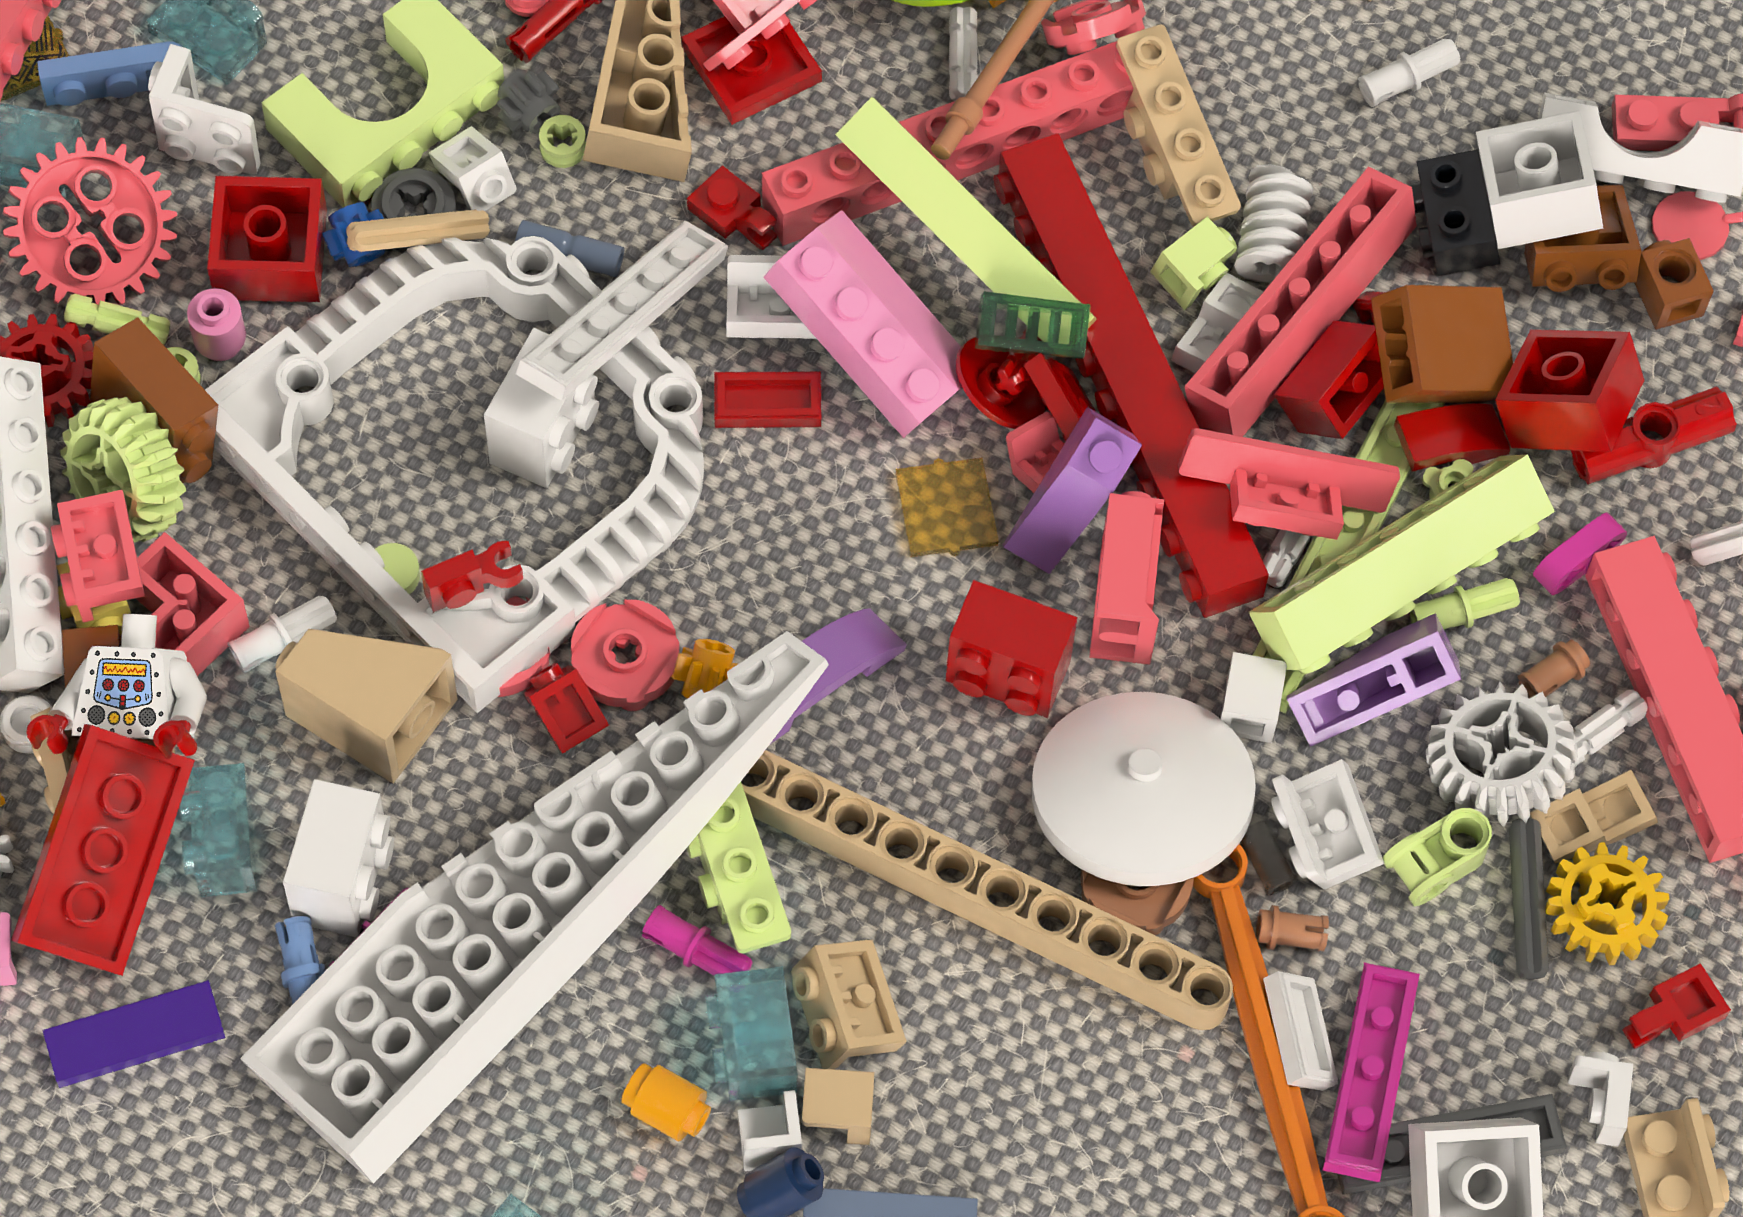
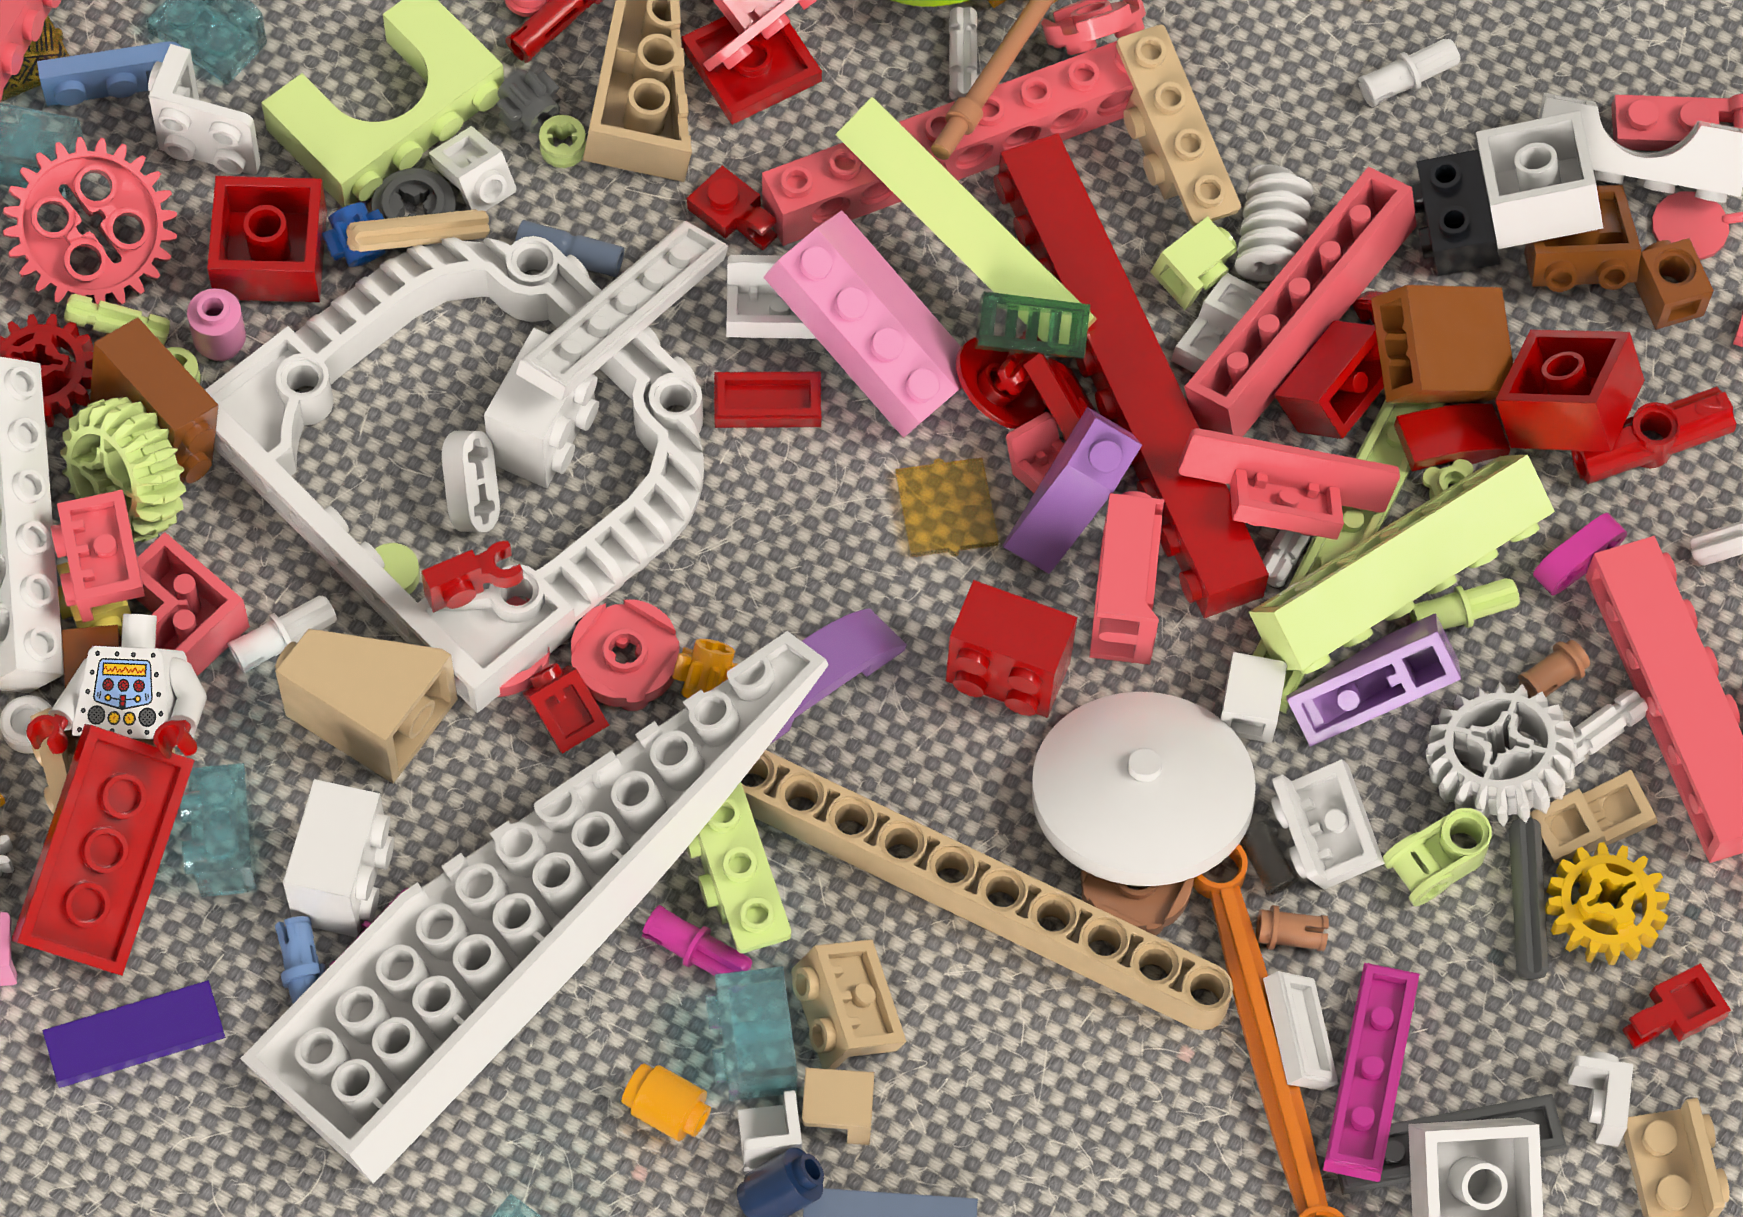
(470, 481): none -> white beam

